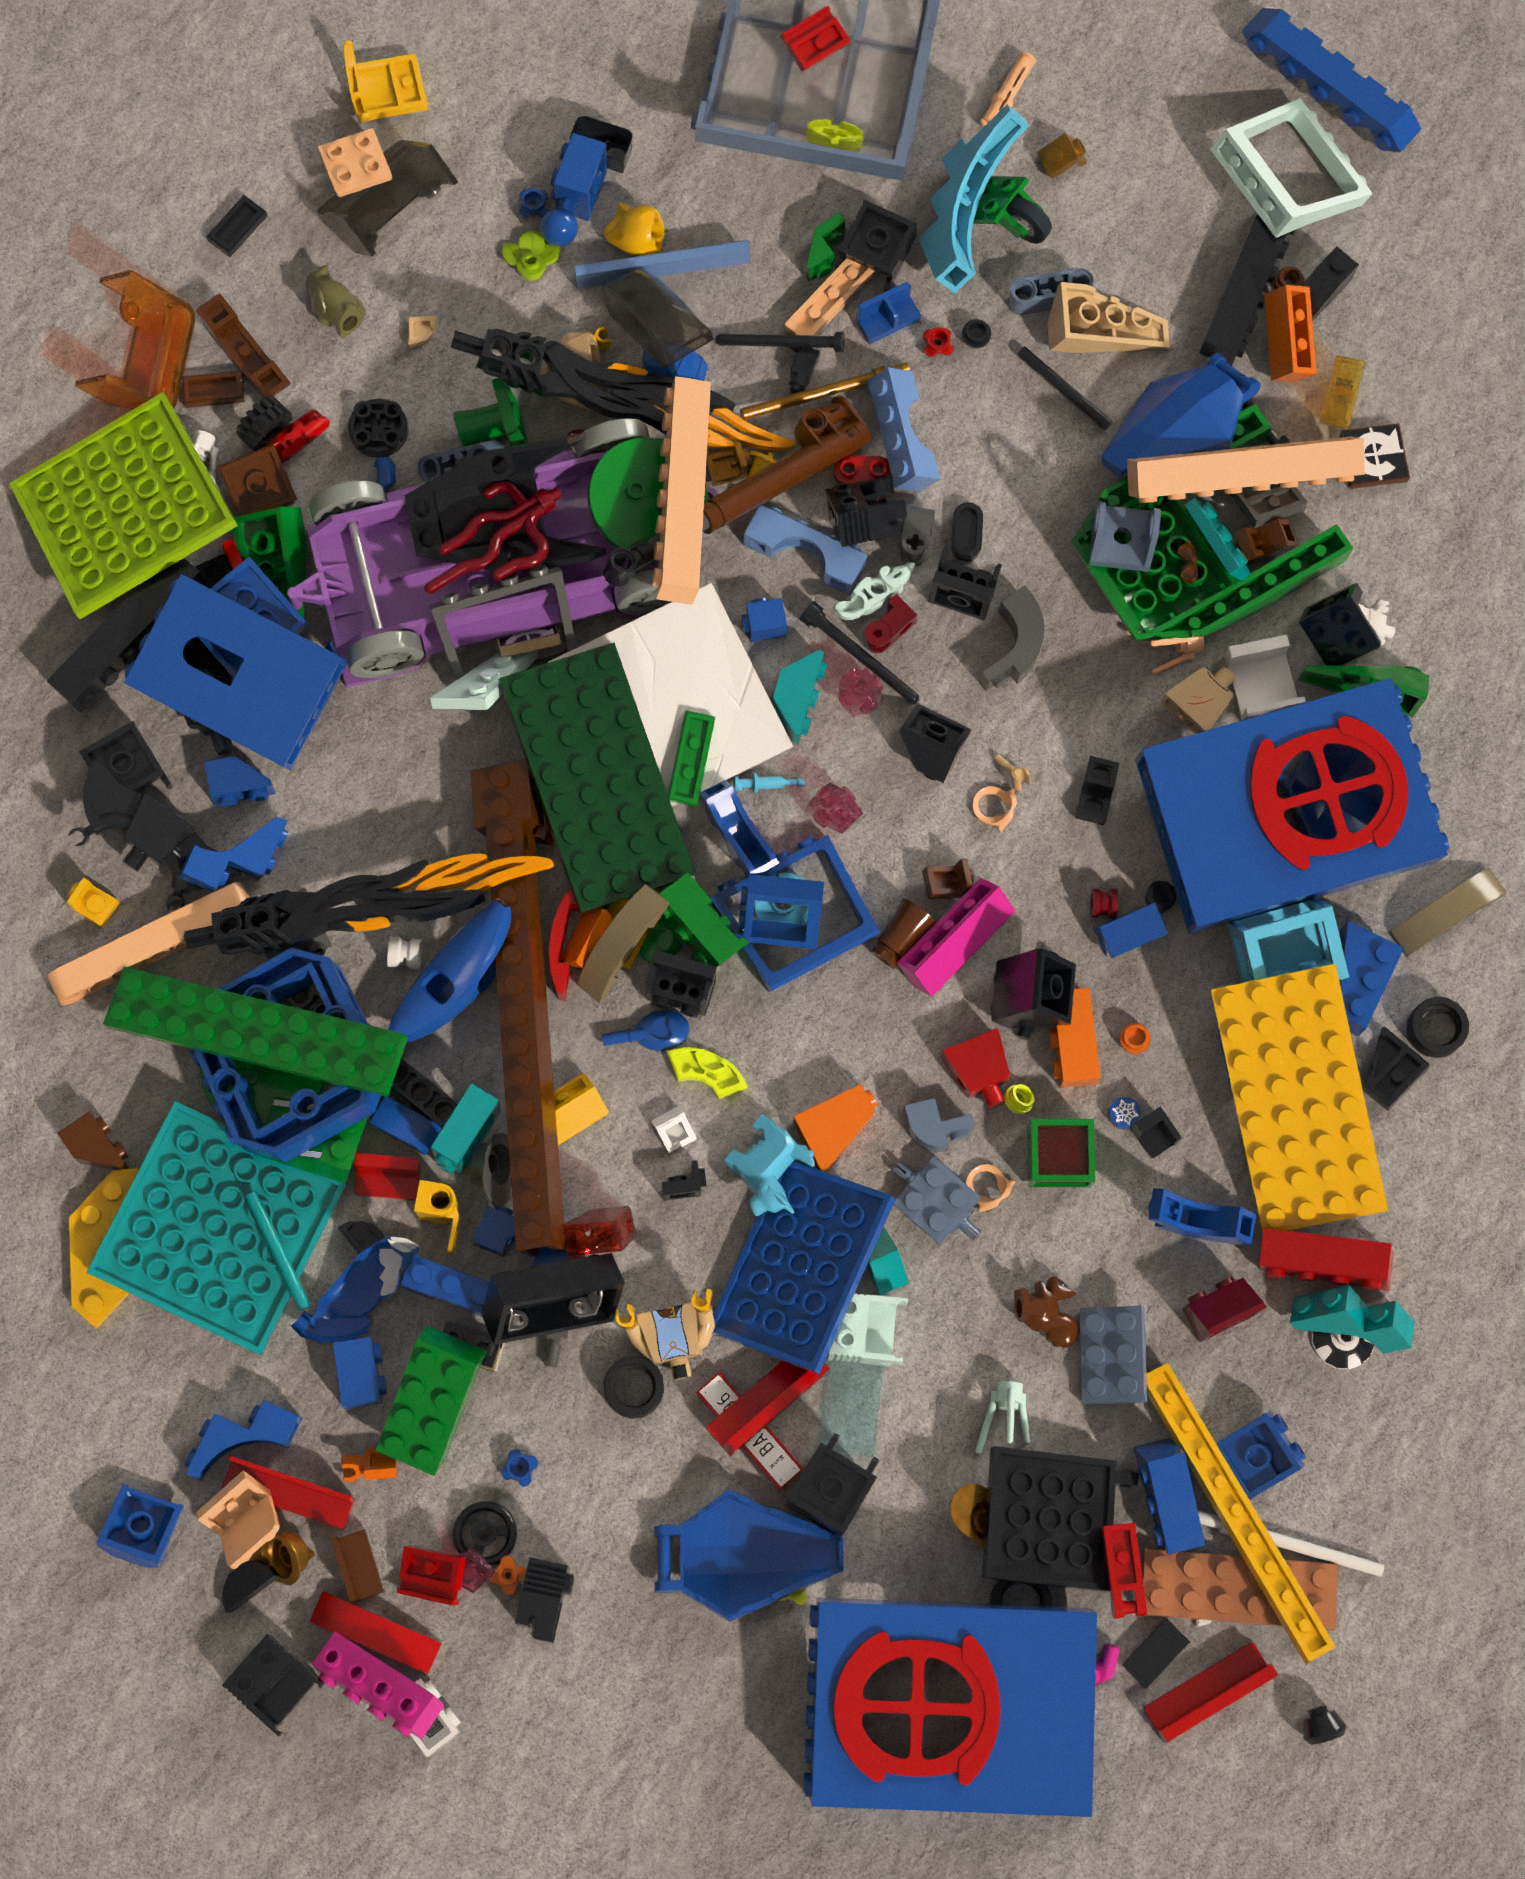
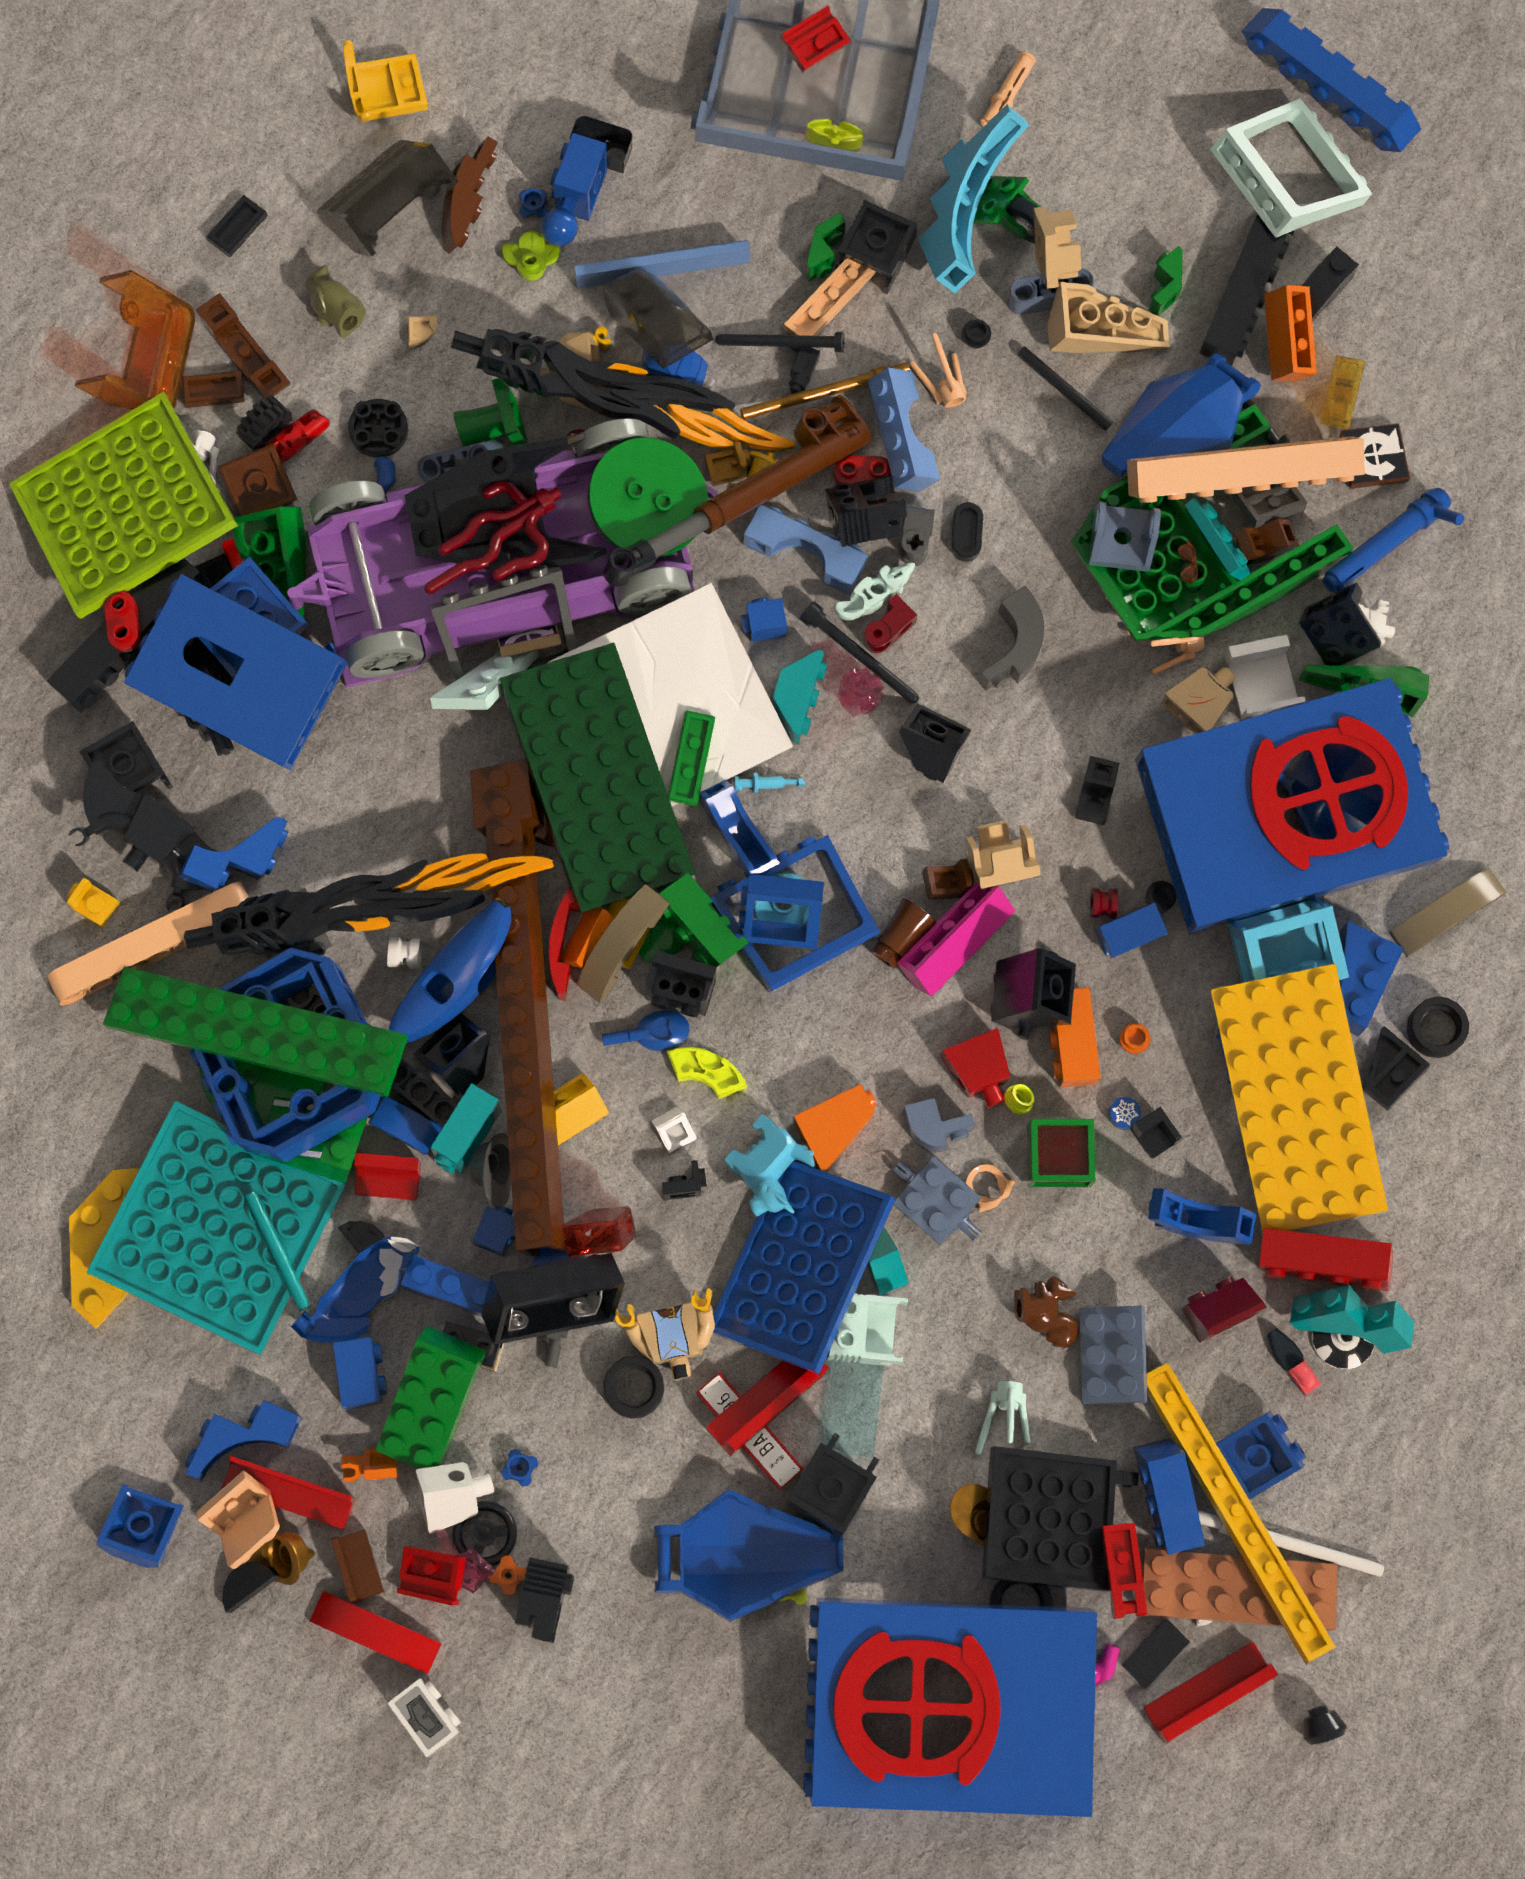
(90, 1145): reddish brown slope -> none
(122, 619): none -> red plate
(235, 781): blue slope -> none
(271, 1682): black piece -> none
(354, 162): light nougat bracket -> none
(378, 1686): dark pink brick -> none
(427, 1197): yellow piece -> none
(450, 1494): none -> white torso
(456, 1054): none -> black slope
(462, 199): none -> reddish brown slope
(636, 230): yellow piece -> none
(682, 490): light nougat brick -> none
(835, 807): clear pink brick -> none
(887, 313): blue panel -> none
(937, 334): red plate -> none
(951, 389): none -> light nougat plant
(962, 587): black piece -> none
(998, 858): none -> tan panel
(1007, 797): light nougat piece -> none
(1017, 773): tan hand -> none
(1054, 251): none -> tan panel
(1062, 155): pearl gold bracket -> none
(1169, 275): none -> green slope
(1291, 273): reddish brown plate -> none
(1292, 1360): none -> piece
(1419, 515): none -> blue cylinder

